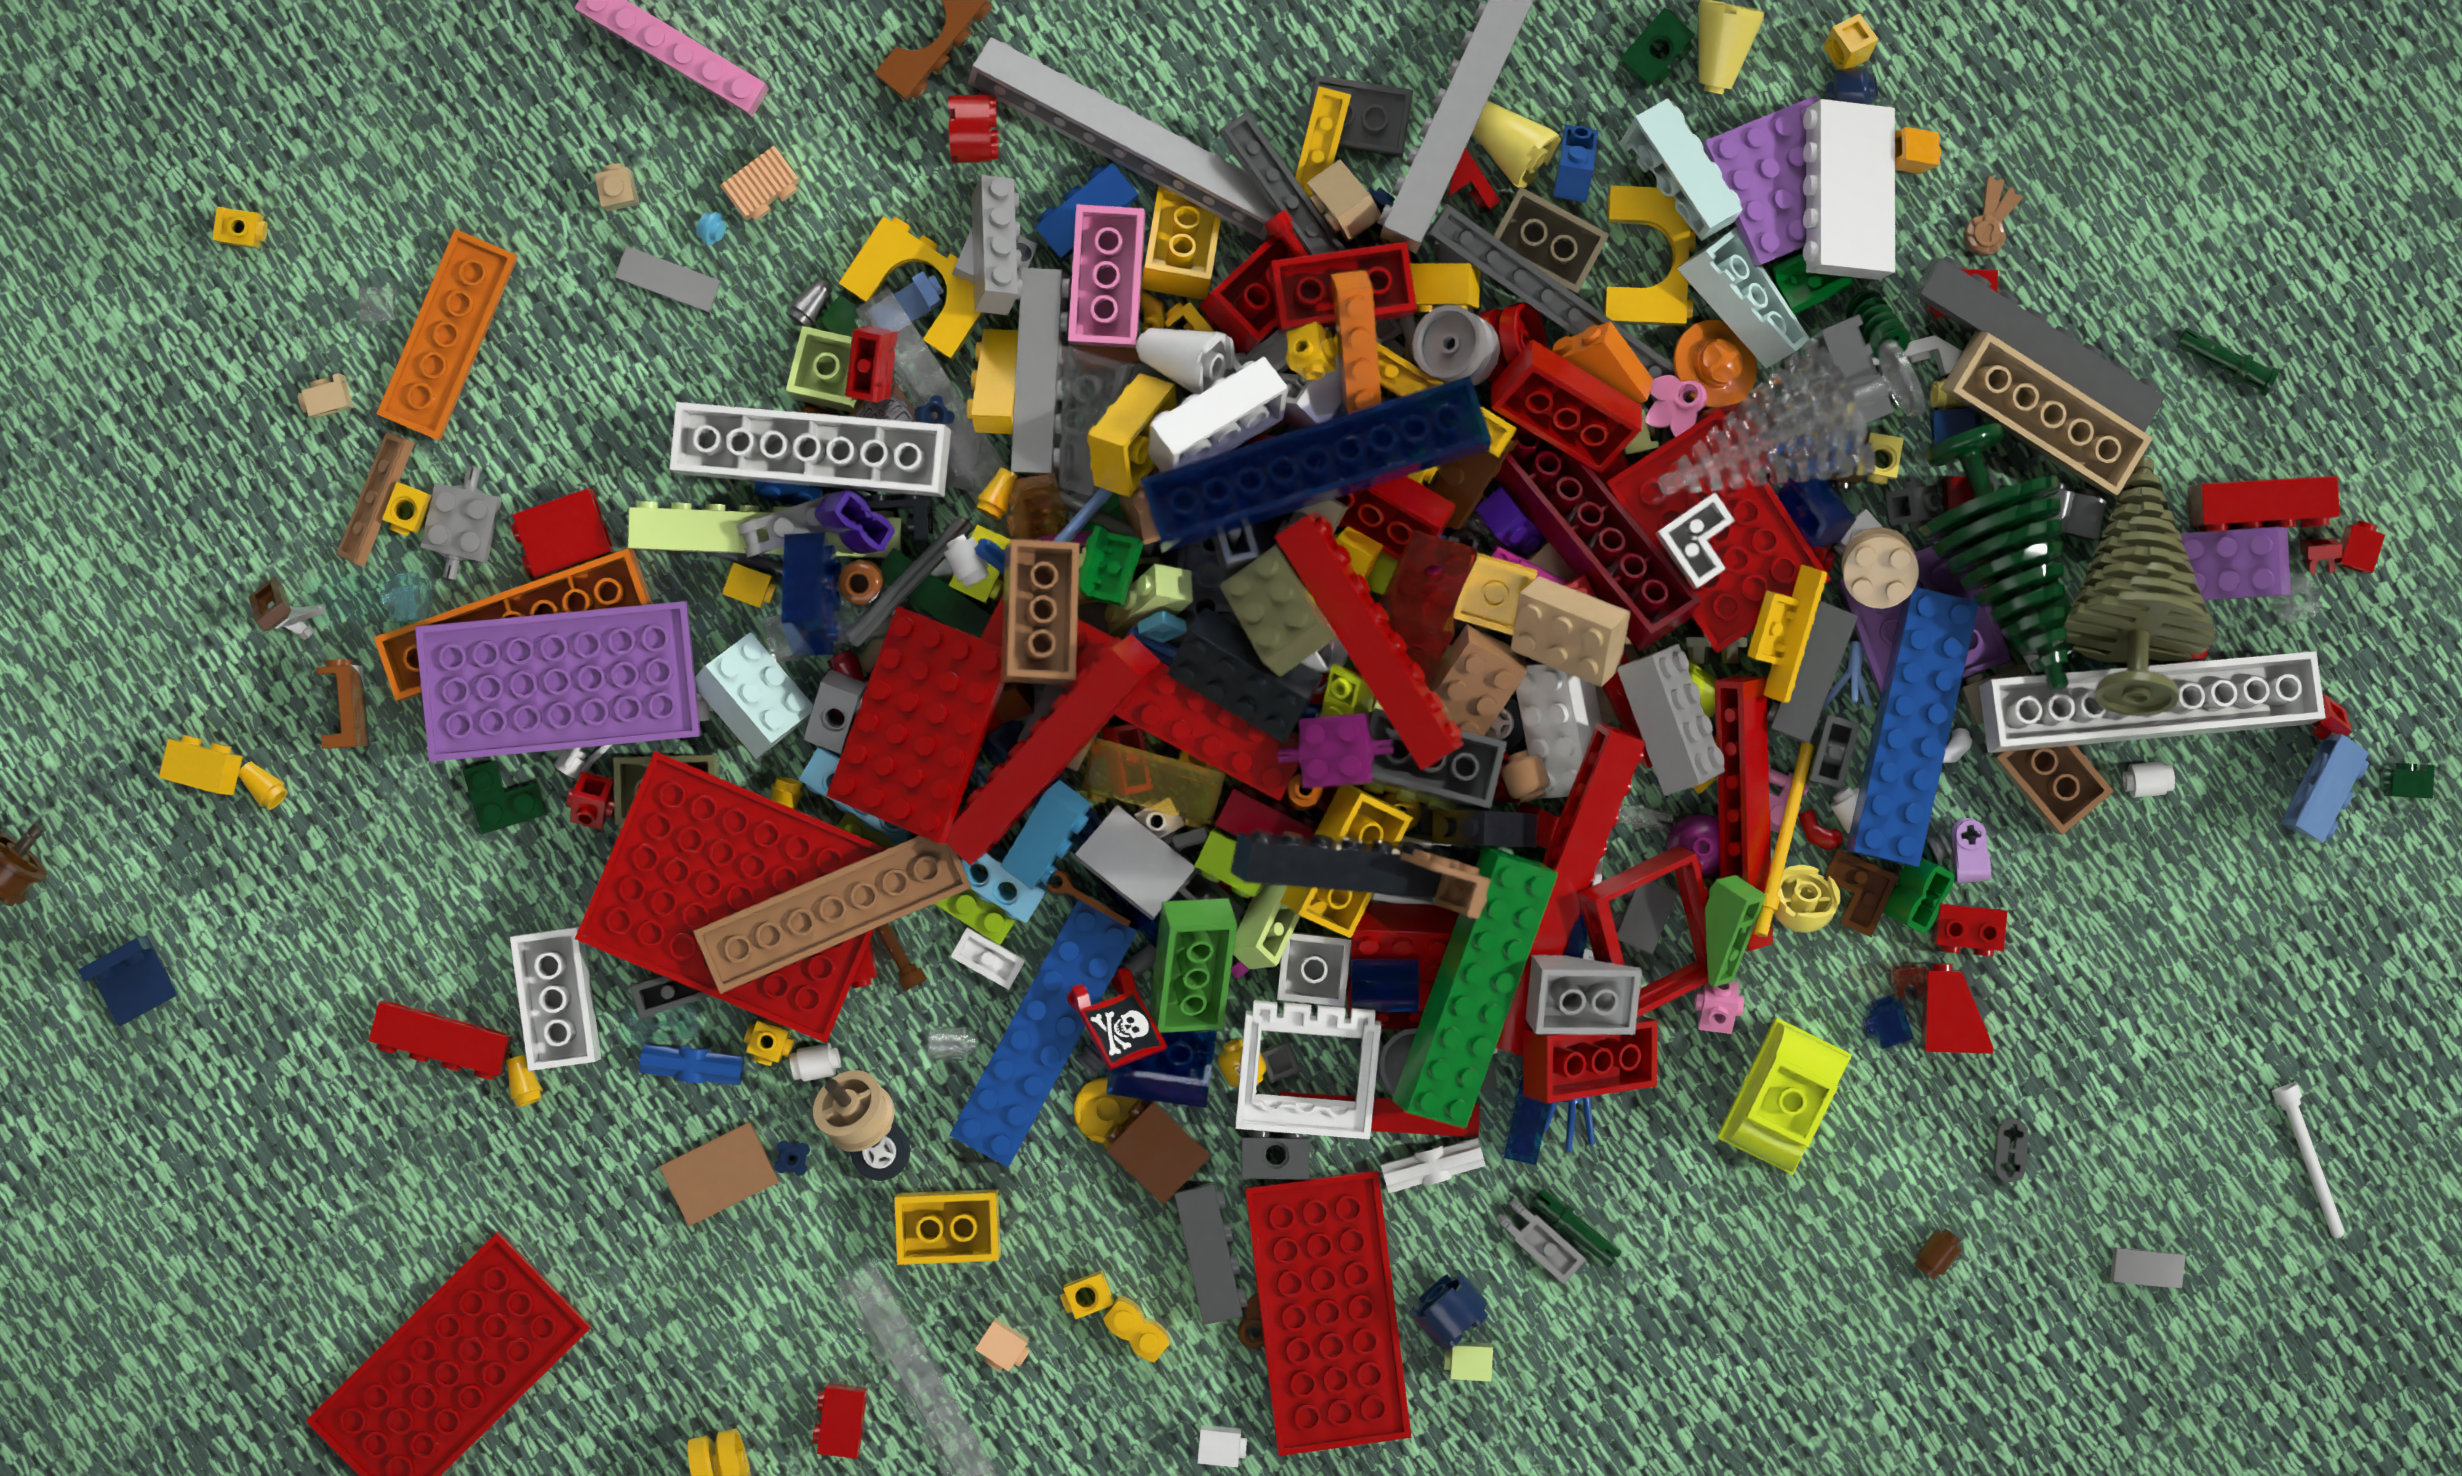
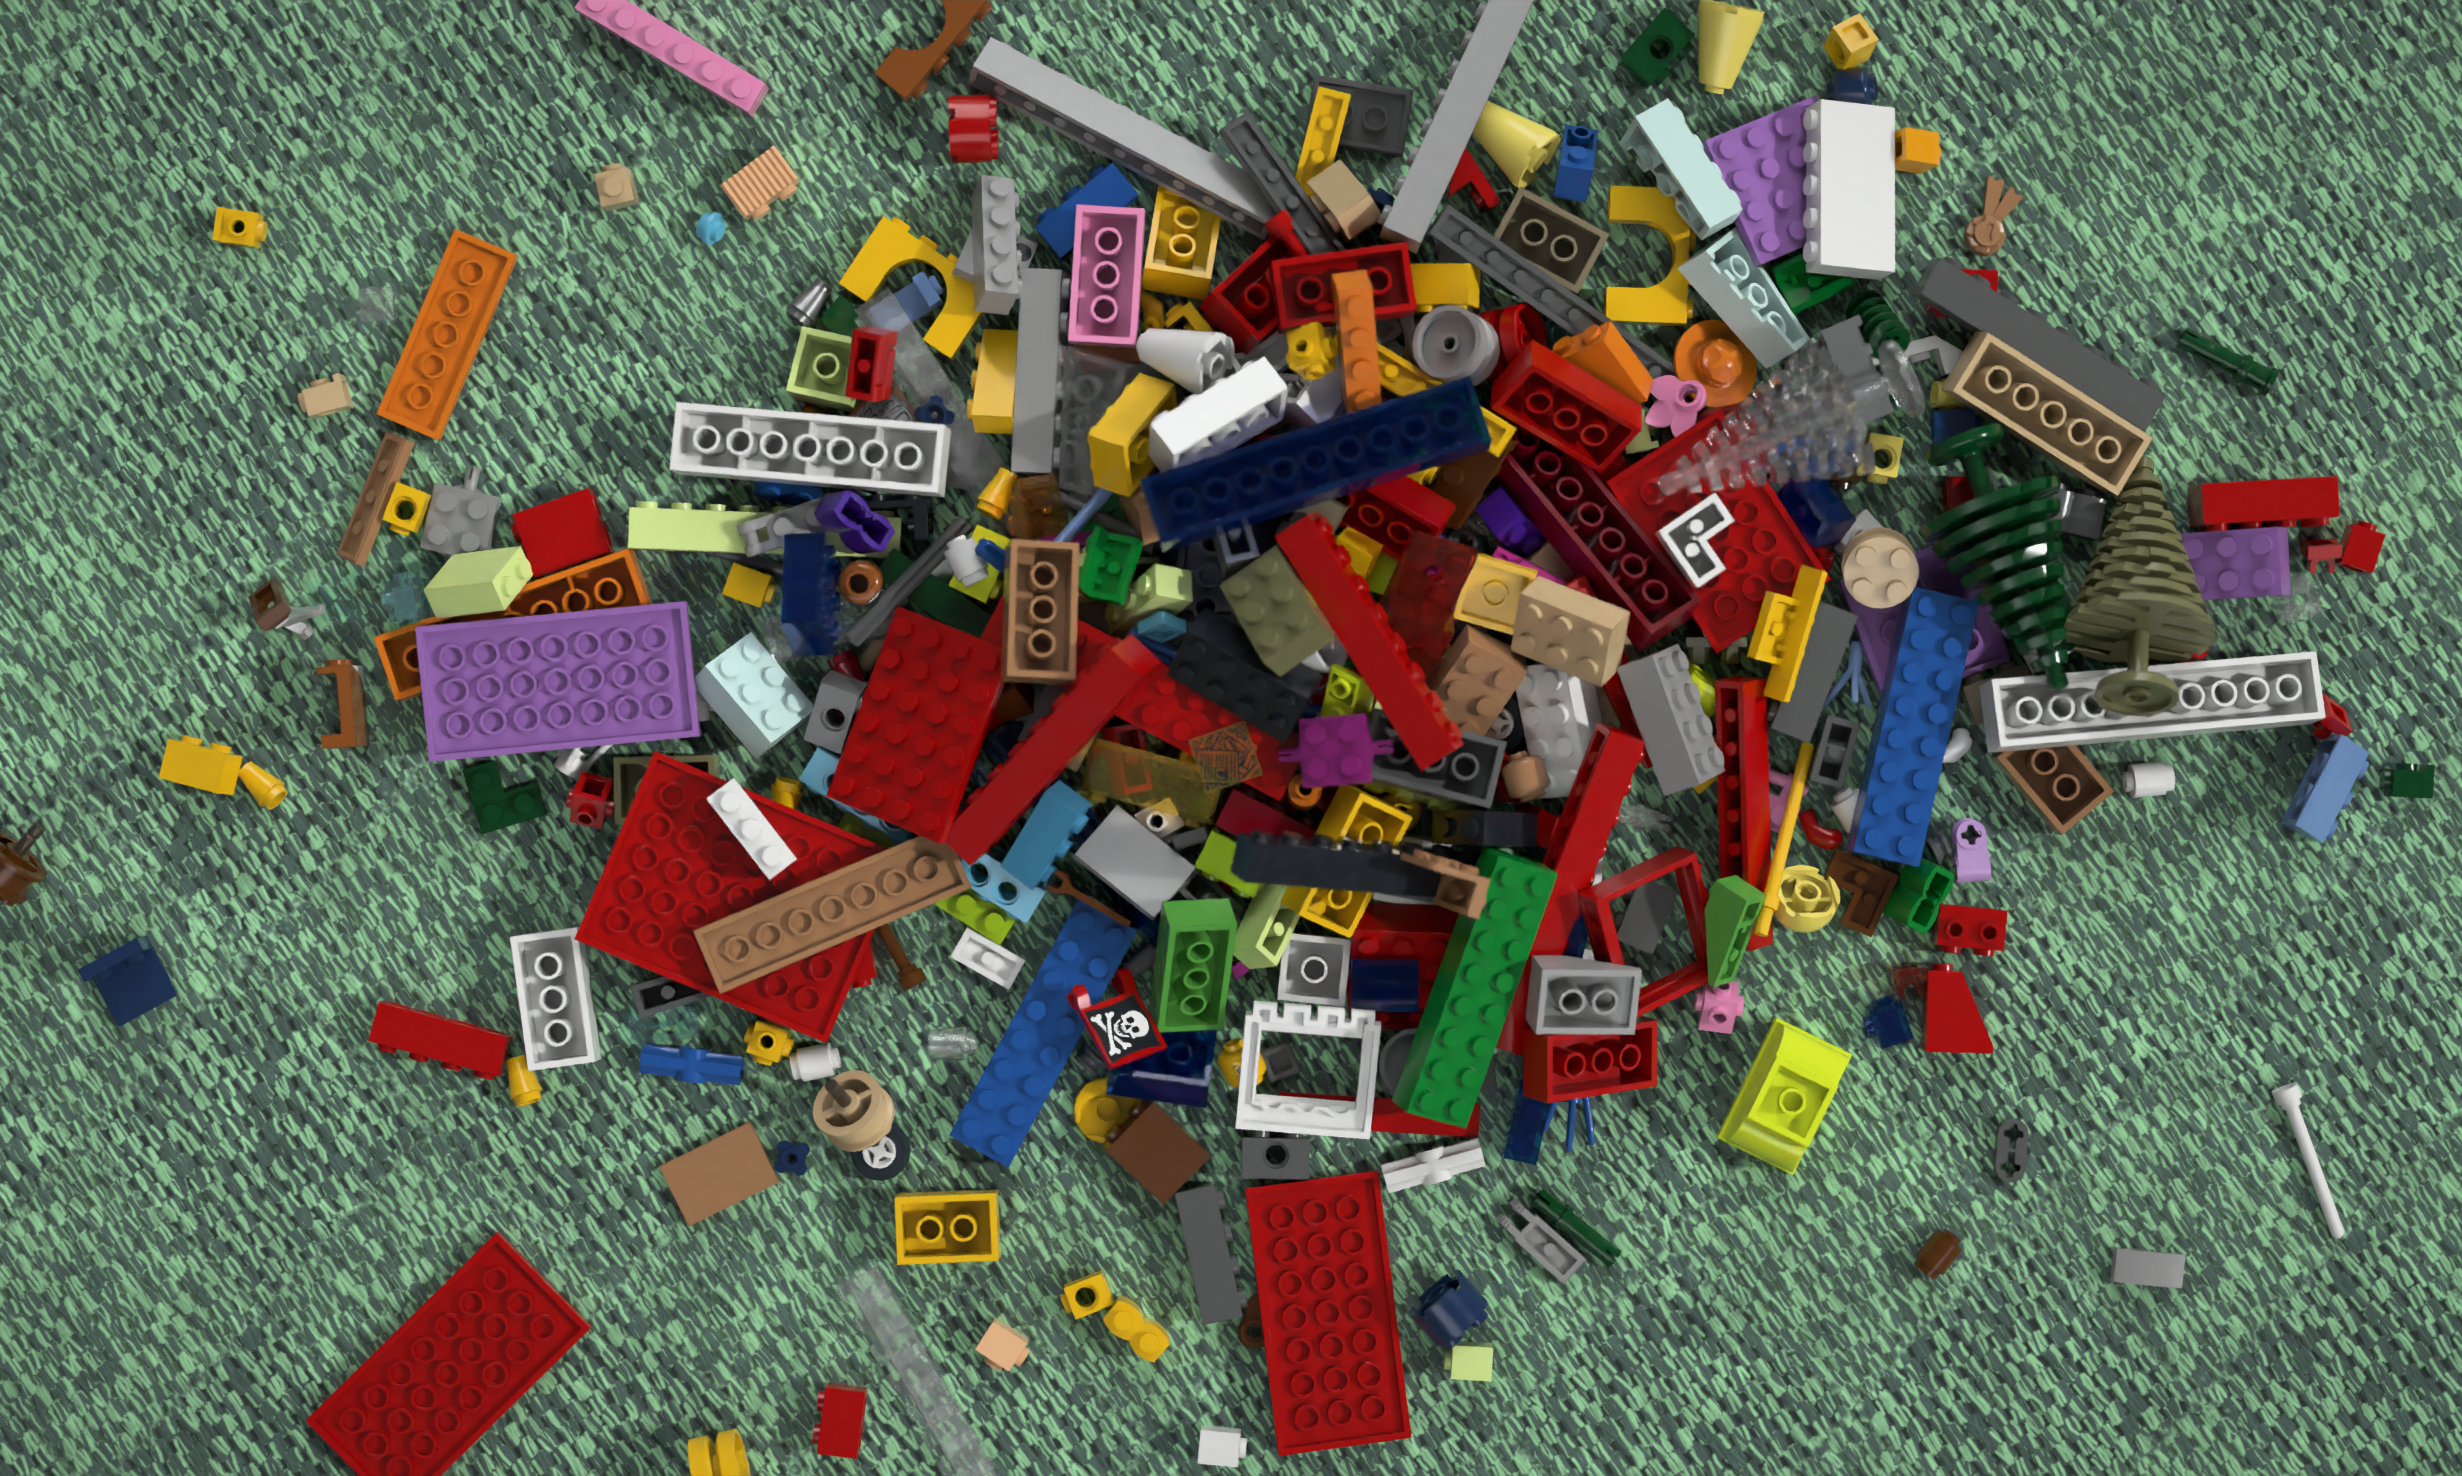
(478, 582): none -> yellowish green brick
(668, 279): light grey tile -> none
(751, 828): none -> white brick
(1225, 757): none -> clear yellow piece
(1701, 835): magenta cylinder -> none
(1913, 504): dark grey brick -> none

